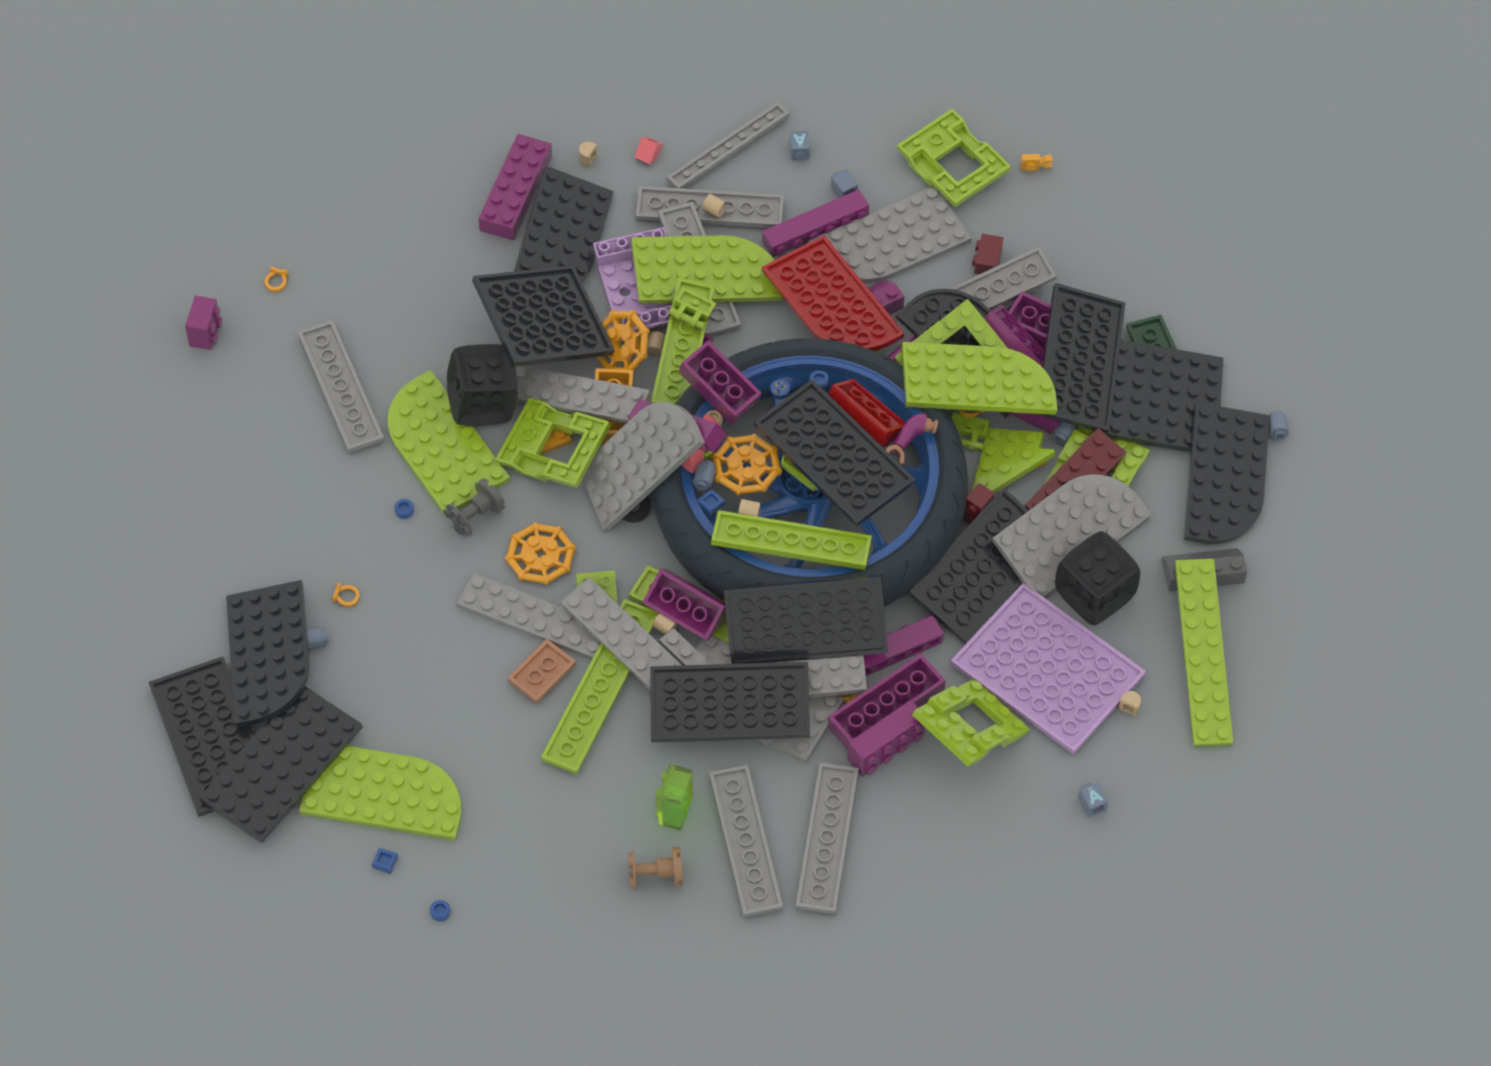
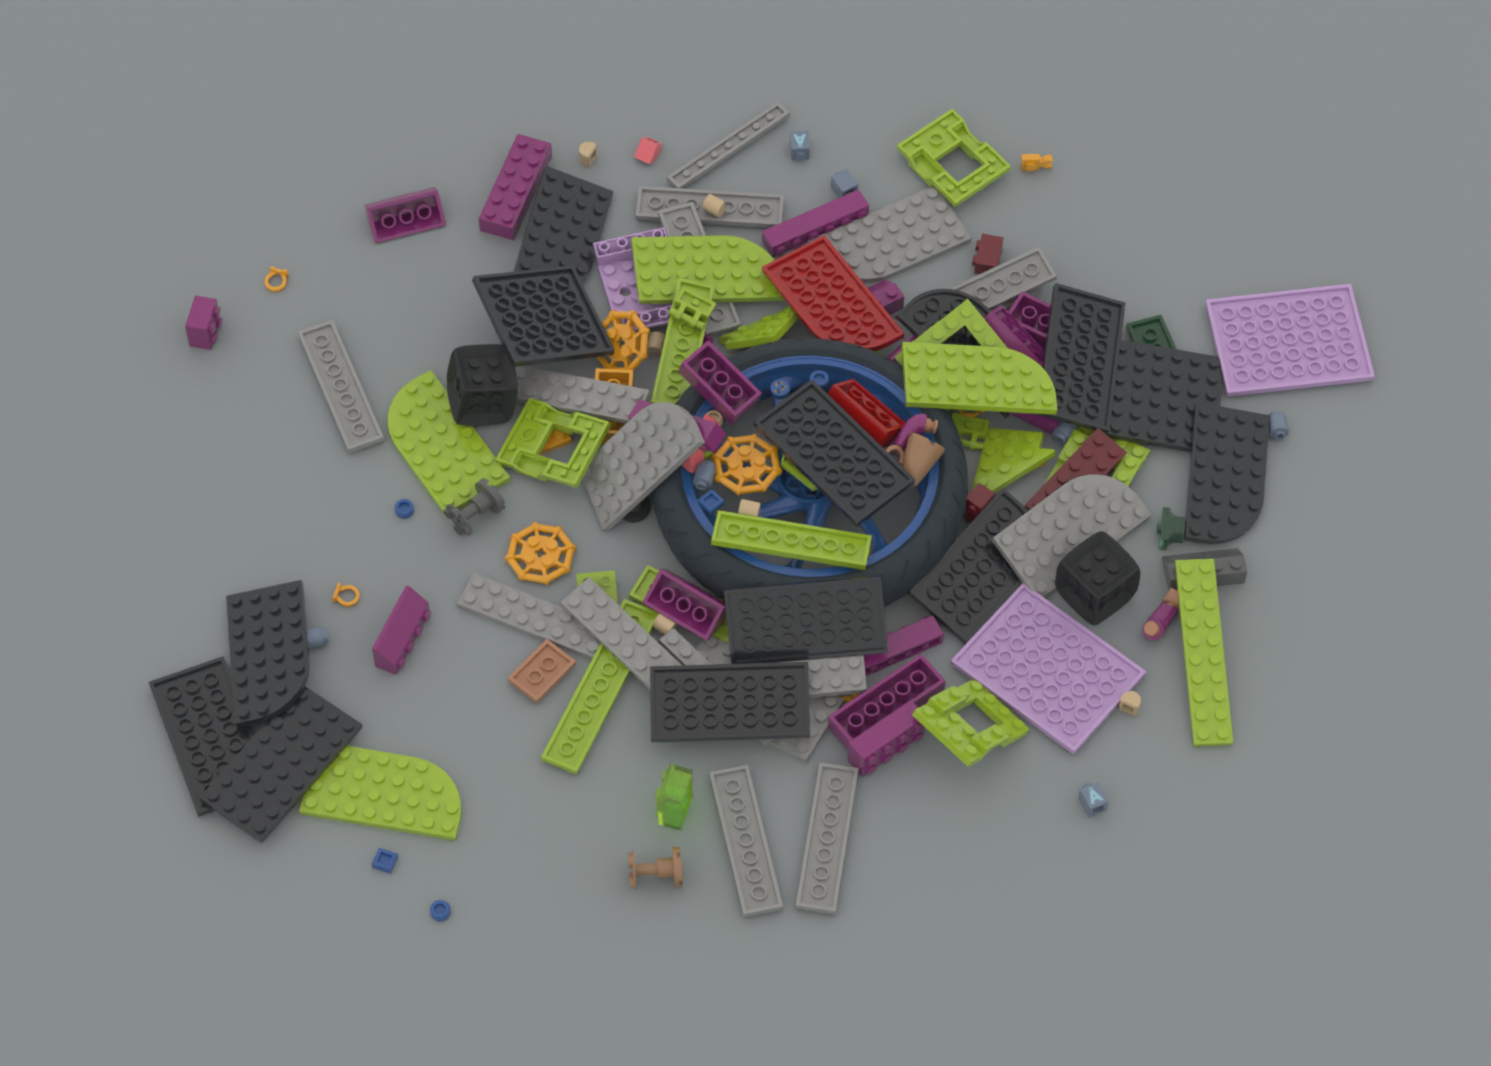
(401, 631): none -> magenta slope
(405, 214): none -> magenta slope
(763, 331): none -> lime wing
(920, 456): none -> medium nougat cone
(1162, 616): none -> piece
(1170, 528): none -> clear green brick
(1289, 340): none -> lavender plate

